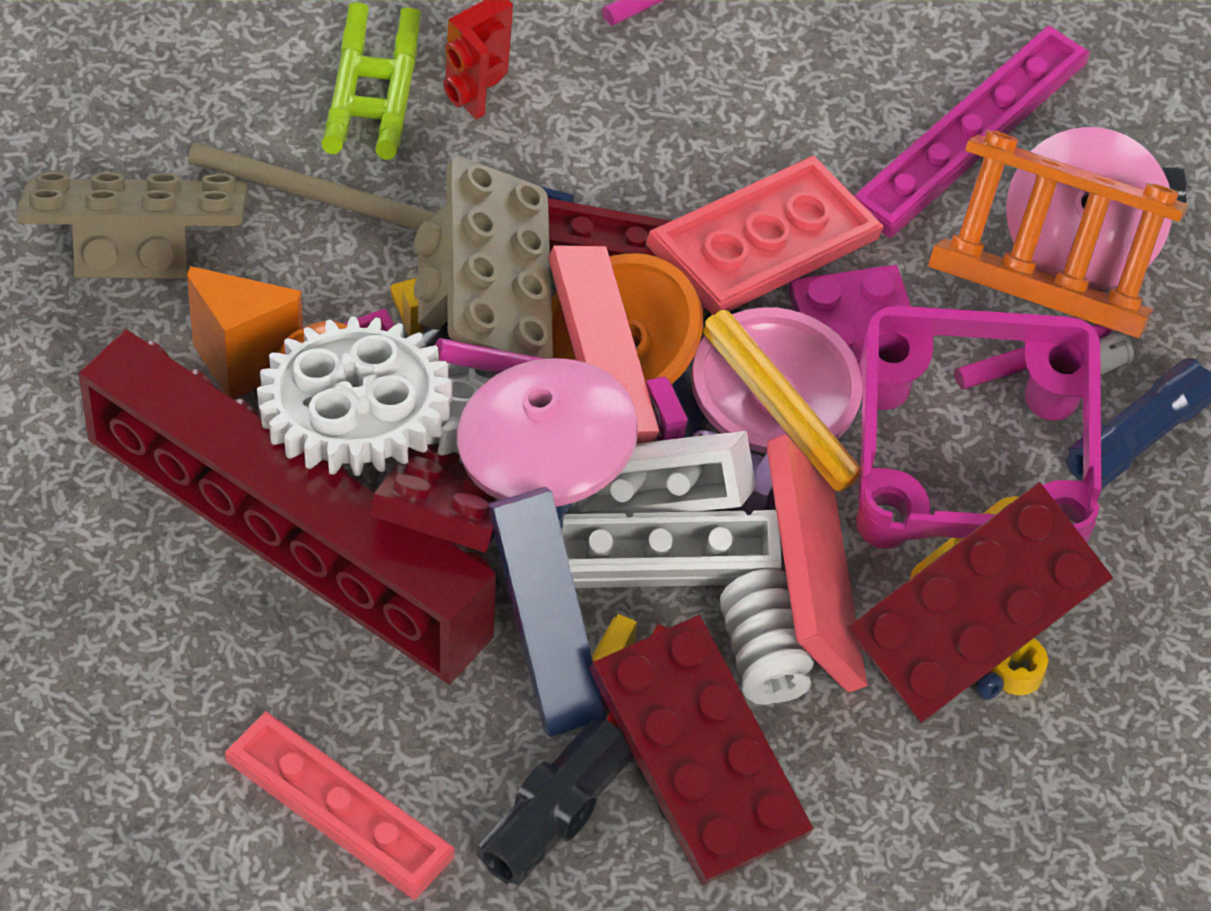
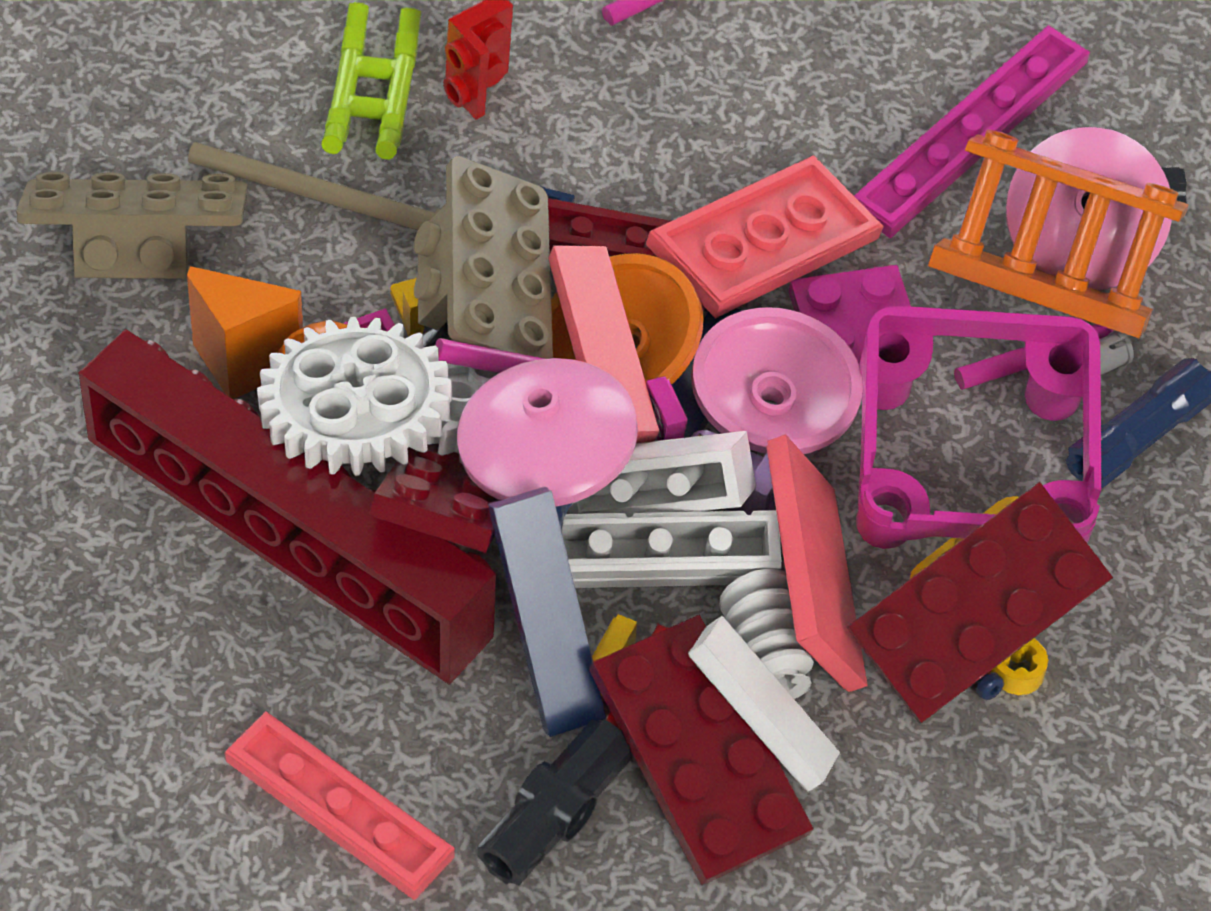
(764, 704): none -> white tile
(782, 400): yellow axle -> none

